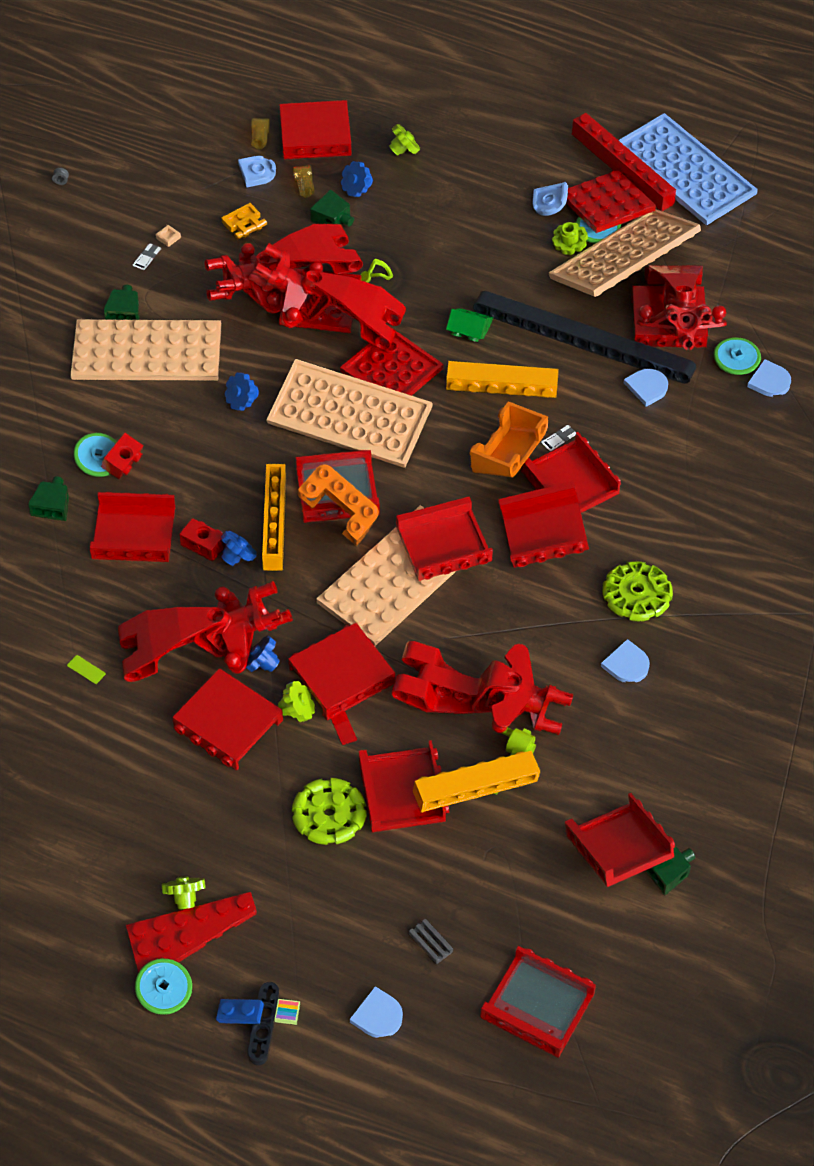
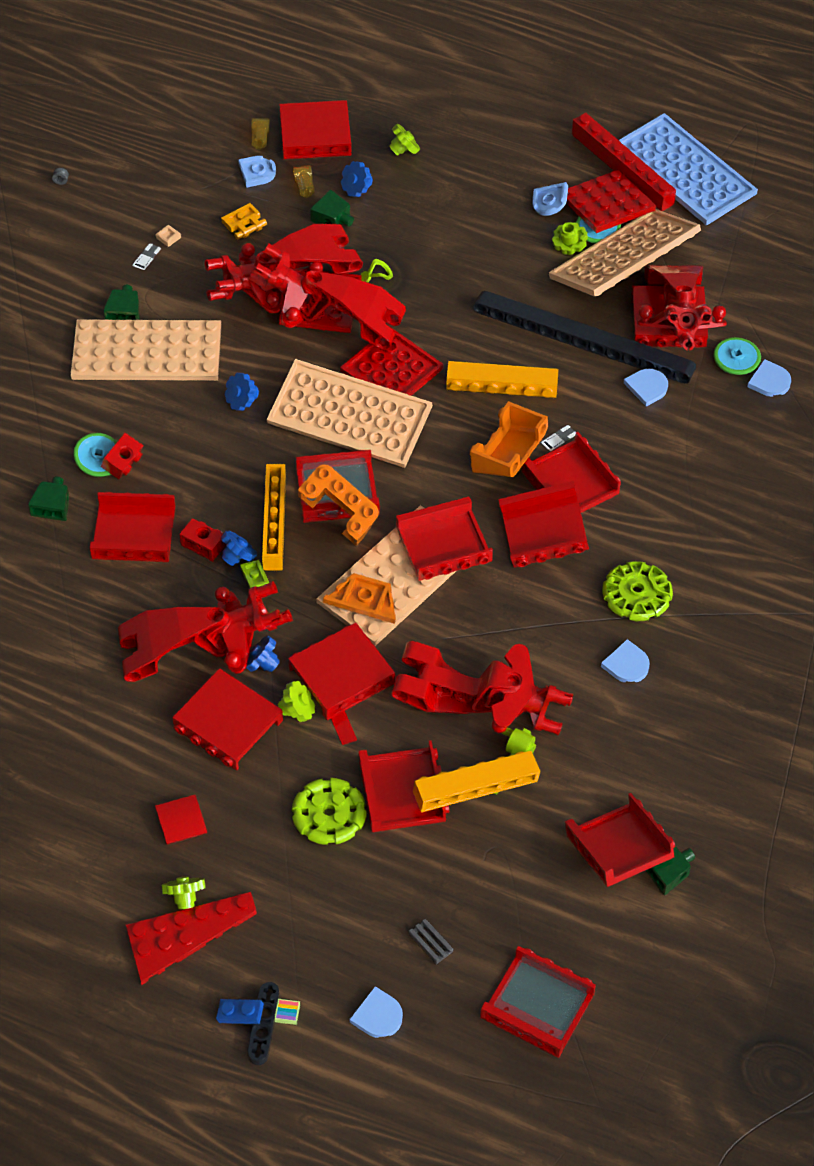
(86, 669): lime sticker -> none
(154, 997): medium azure wheel -> none
(181, 819): none -> red slope
(254, 574): none -> lime plate
(364, 597): none -> orange wing
(468, 323): green slope -> none

